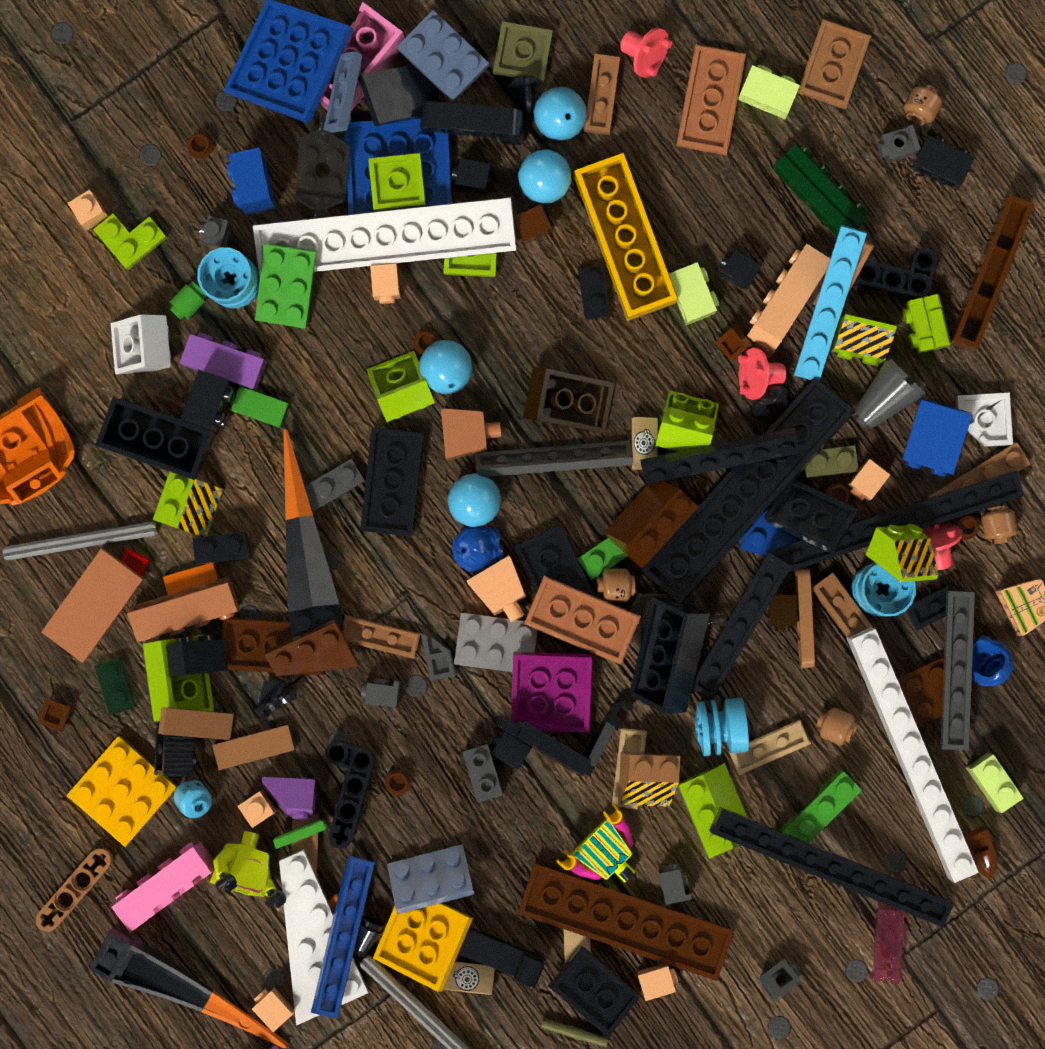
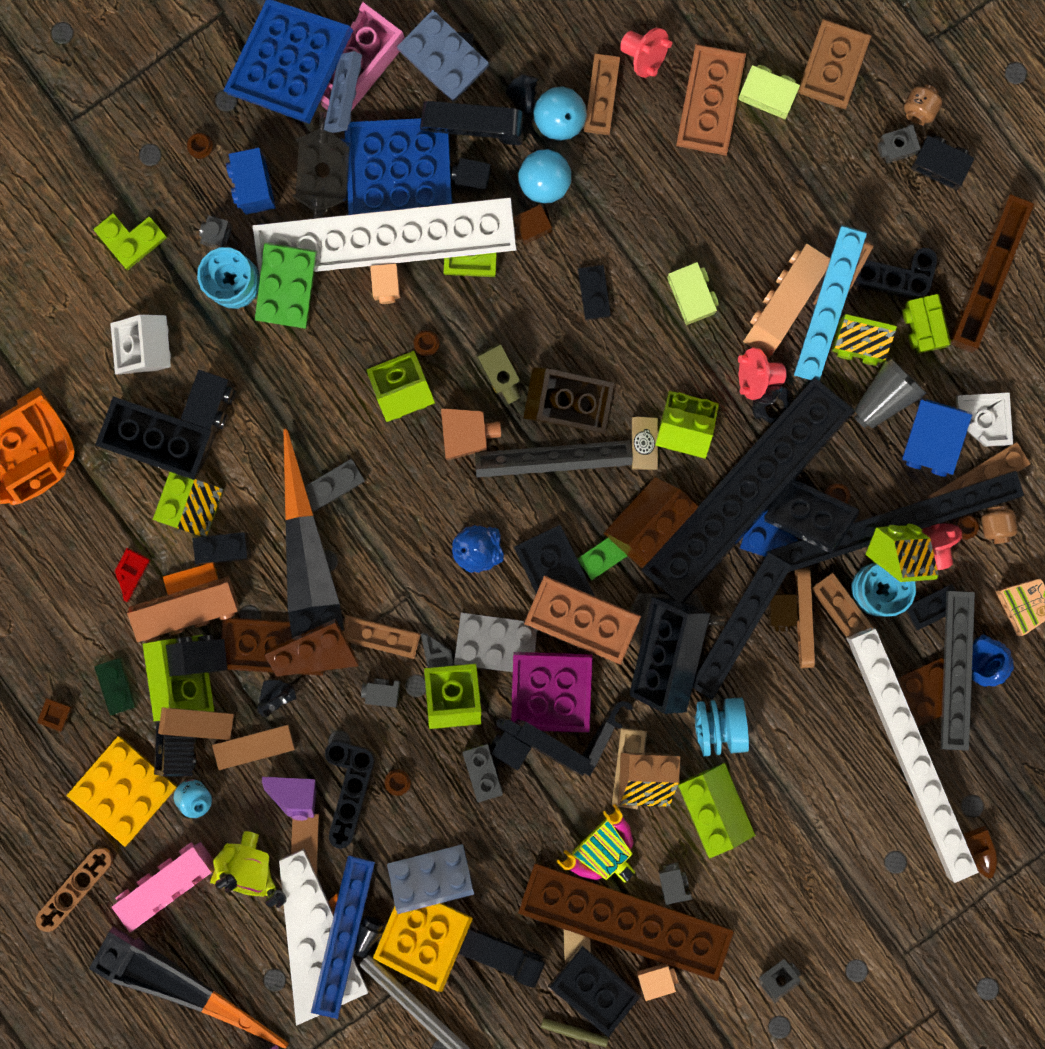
(80, 540): light grey axle -> none
(88, 210): light nougat brick -> none
(92, 605): nougat tile -> none
(187, 301): bright green brick -> none
(223, 360): medium lavender brick -> none
(257, 808): light nougat brick -> none
(259, 407): bright green tile -> none
(272, 1008): light nougat brick -> none
(300, 833): bright green tile -> none
(392, 482): black plate -> none
(396, 94): black tile -> none
(397, 182): lime plate -> none
(446, 366): medium azure piece -> none
(452, 696): none -> lime slope
(470, 978): tan slope -> none
(474, 500): medium azure piece -> none
(494, 361): none -> olive torso
(500, 589): light nougat torso -> none
(522, 51): olive plate -> none
(616, 585): medium nougat head -> none
(625, 236): yellow brick -> none
(720, 456): black plate -> none
(733, 343): reddish brown plate -> none
(739, 269): black brick -> none
(771, 747): tan tile -> none
(818, 191): dark green brick -> none
(823, 808): bright green arch -> none
(831, 866): black plate -> none
(833, 462): olive plate -> none
(837, 726): medium nougat head -> none
(867, 481): light nougat brick -> none
(888, 944): clear pink plate -> none
(994, 782): yellowish green brick -> none

